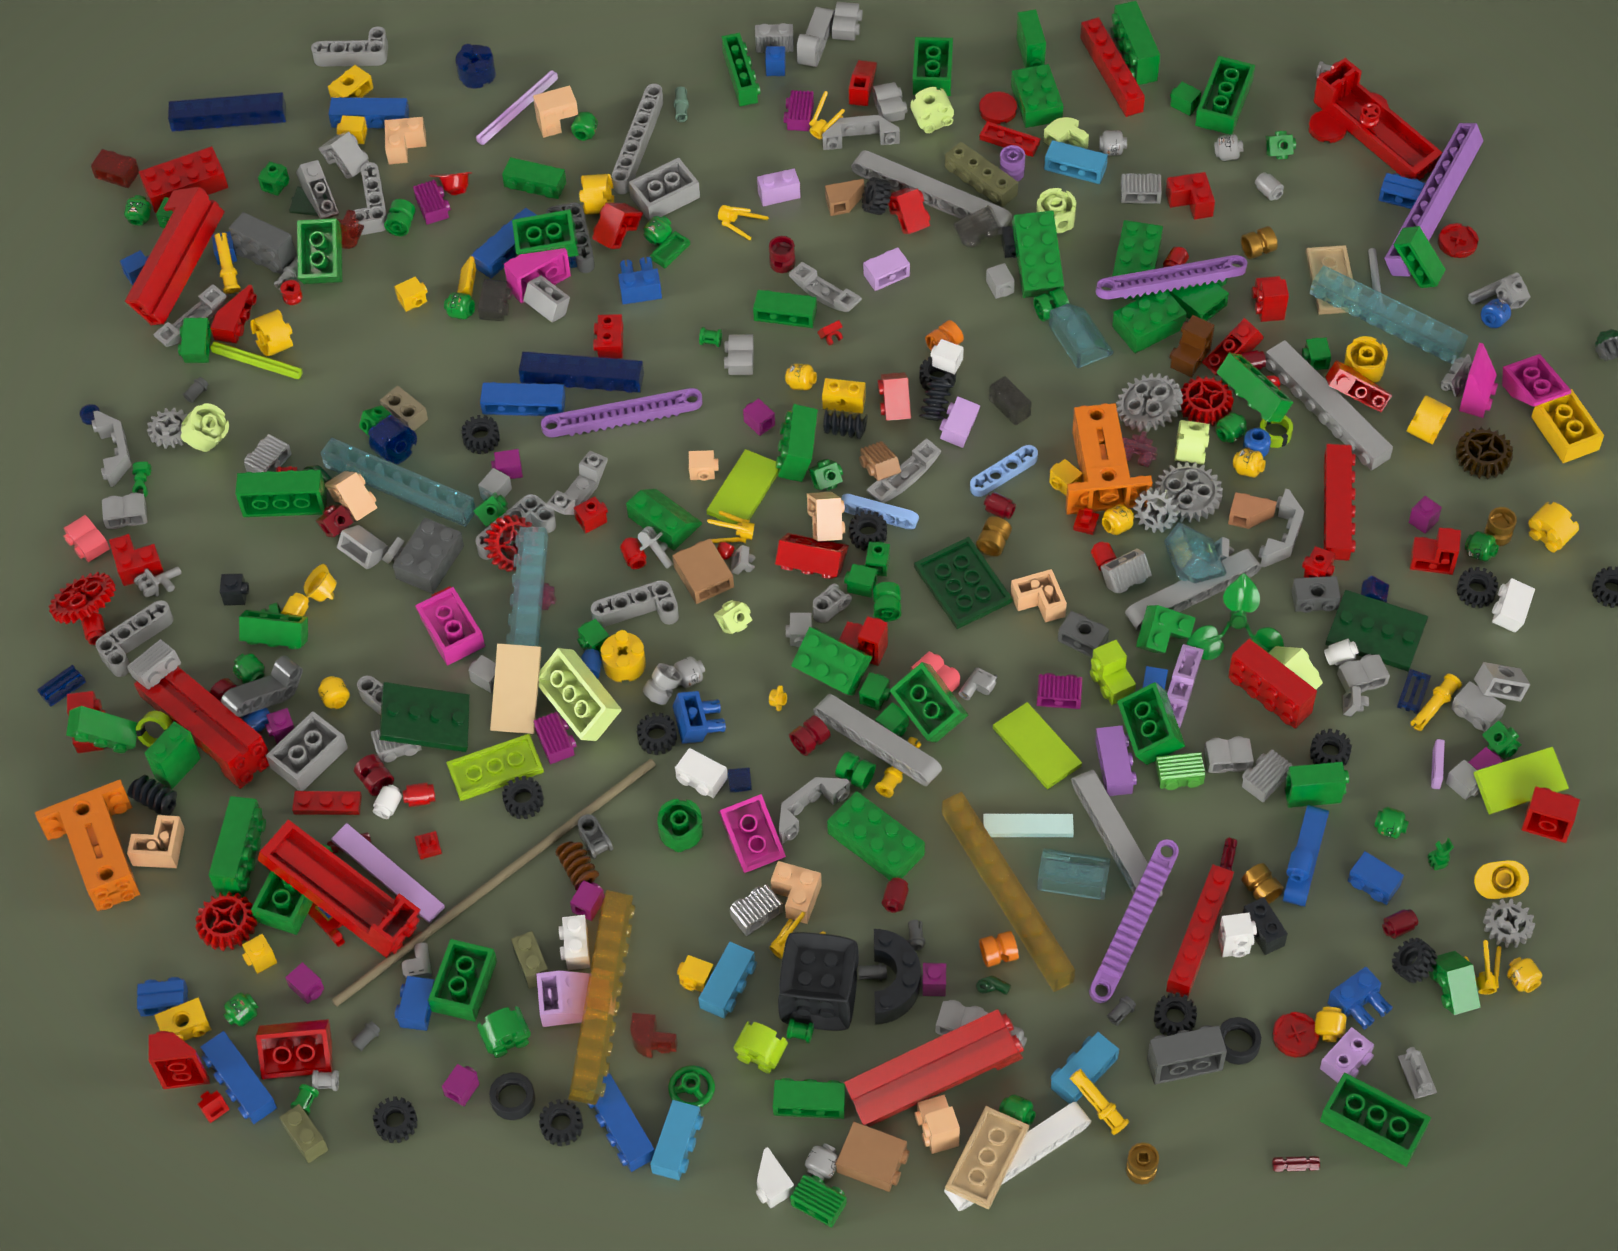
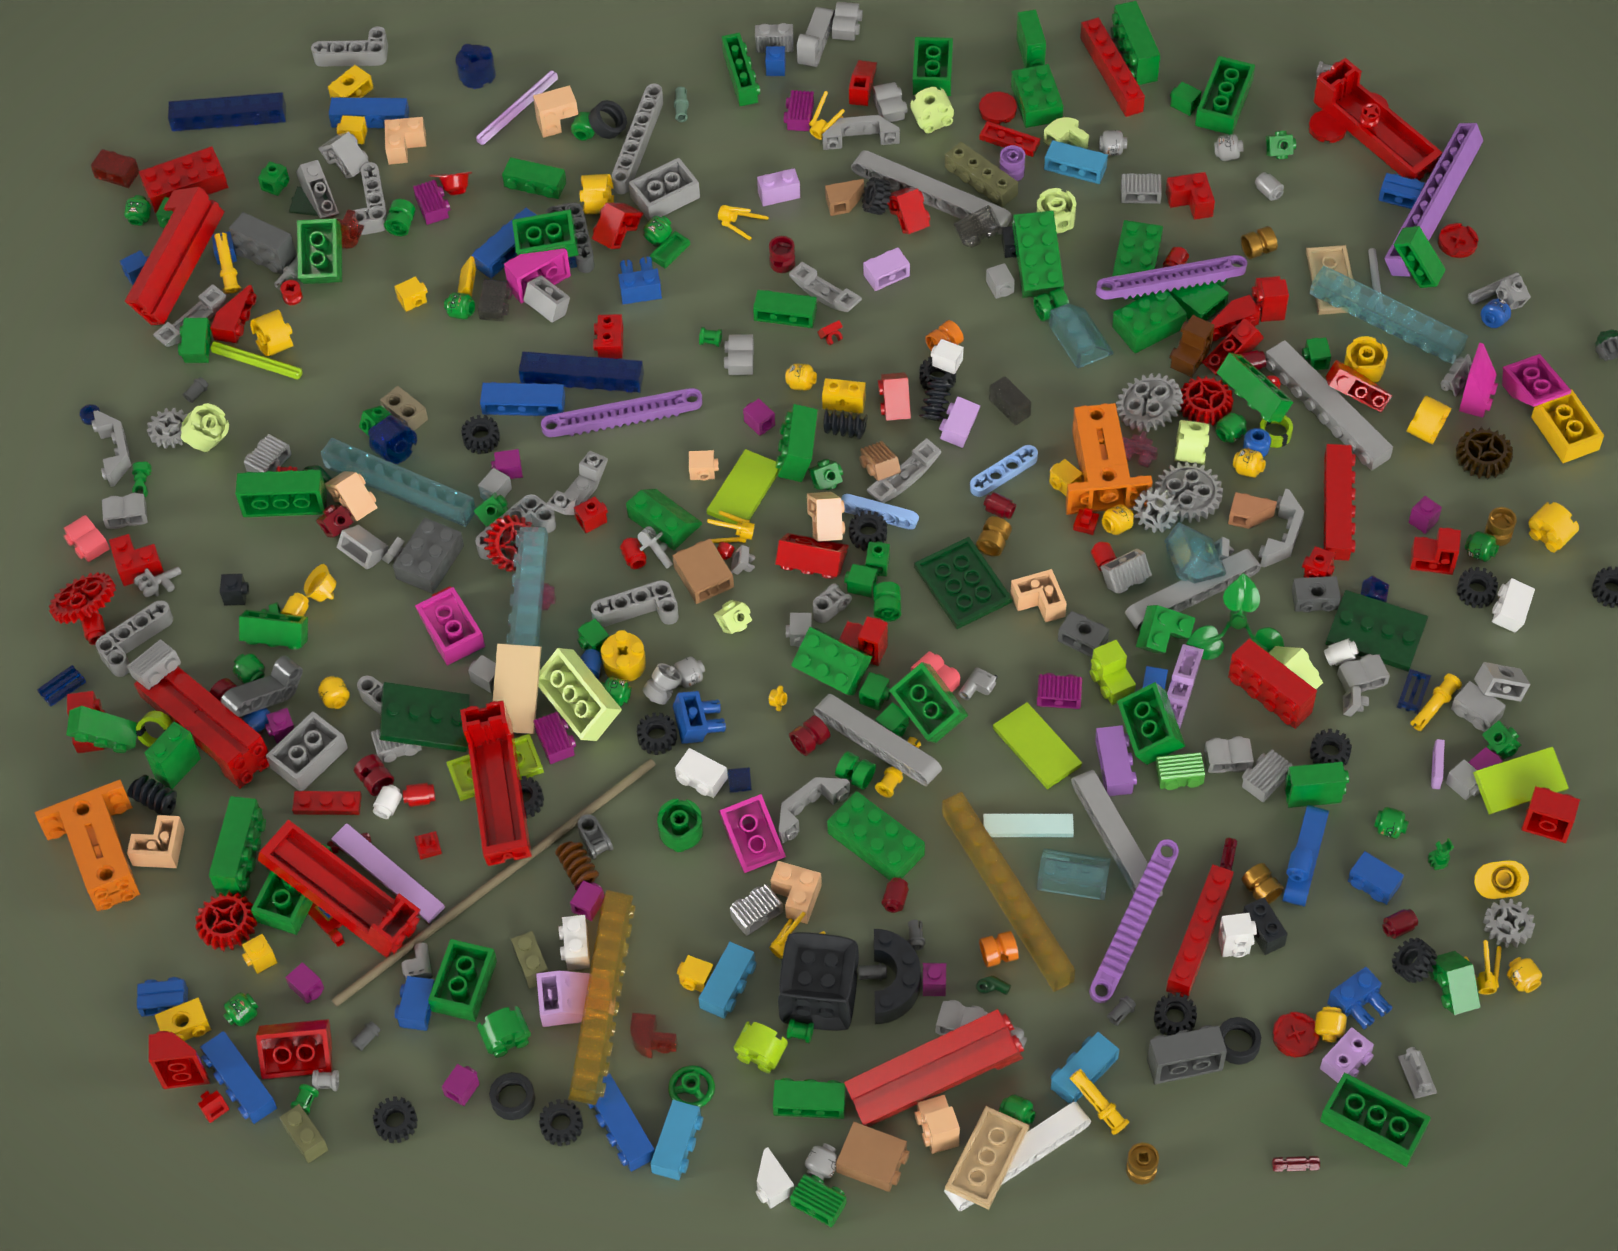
(496, 783): none -> red brick
(600, 126): none -> black tyre
(618, 689): none -> green head
(1234, 314): none -> red slope

